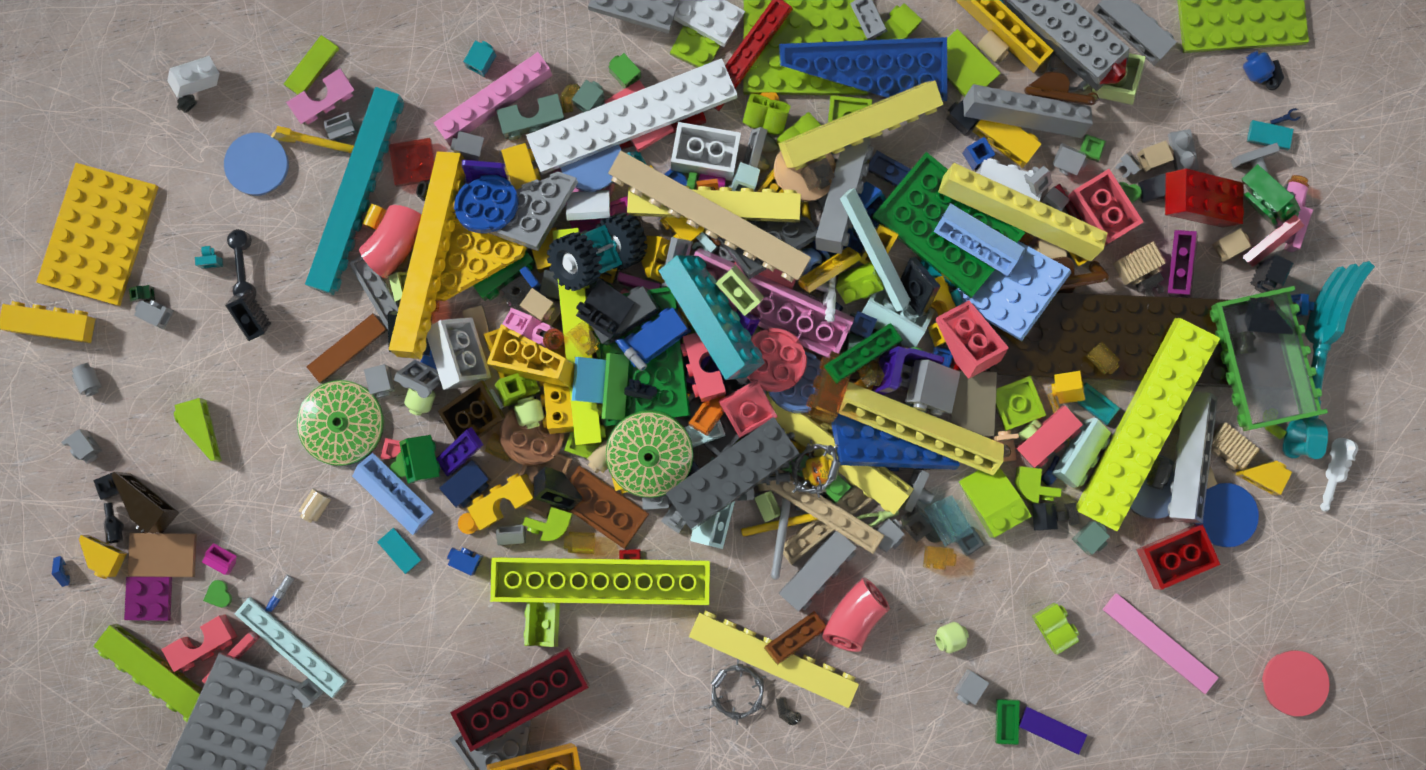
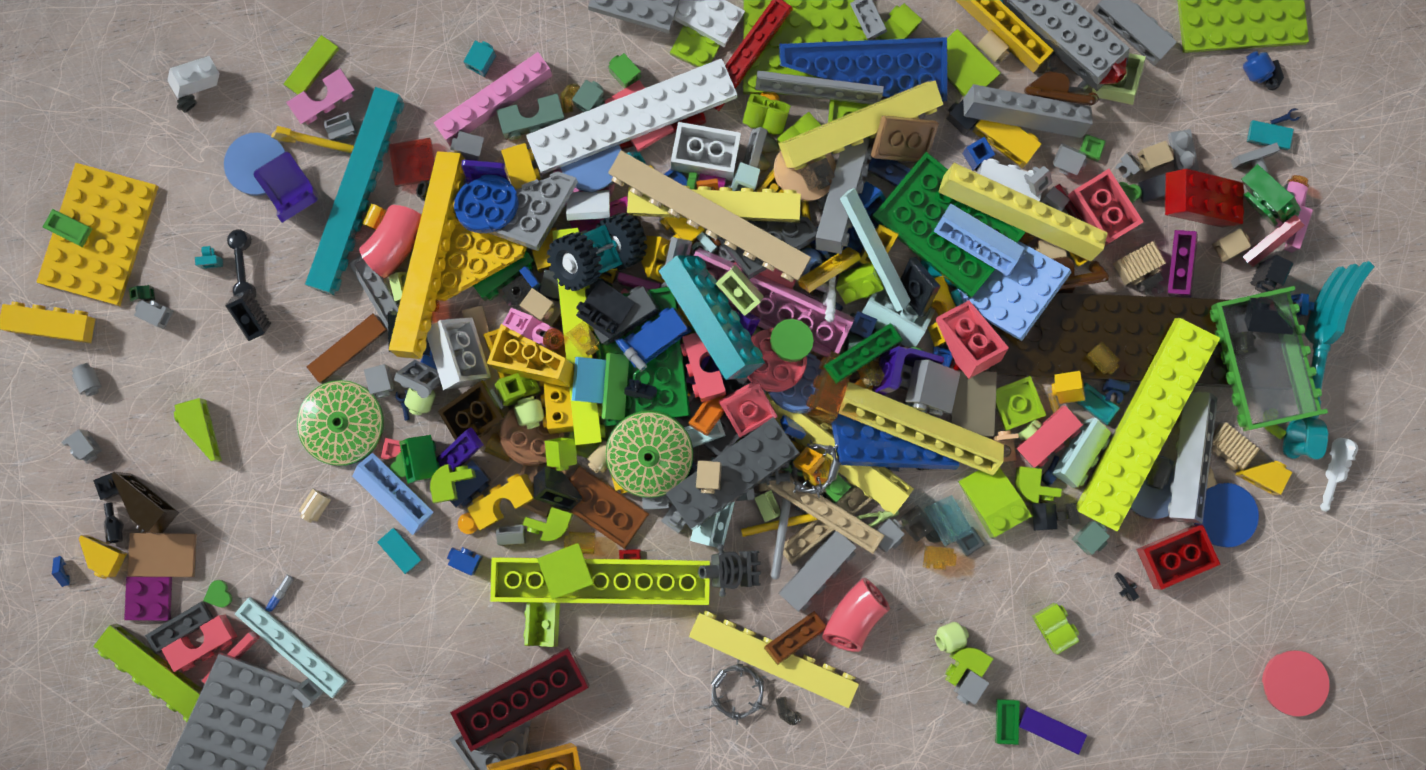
(67, 227): none -> bright green tile
(179, 626): none -> dark grey tile
(219, 559): dark pink piece -> none
(286, 186): none -> dark purple piece
(405, 409): none -> dark blue hand
(444, 479): none -> lime brick
(561, 453): none -> lime brick
(565, 571): none -> lime tile
(708, 476): none -> tan brick
(731, 570): none -> dark grey torso
(791, 340): none -> bright green tile
(792, 428): none -> blue tile
(809, 461): none -> light orange plate
(818, 87): none -> light grey tile
(904, 138): none -> medium nougat tile
(917, 482): light grey tile -> none
(967, 658): none -> lime brick
(1116, 388): none -> dark blue tile
(1128, 590): none -> black piece
(1160, 643): bright pink tile -> none

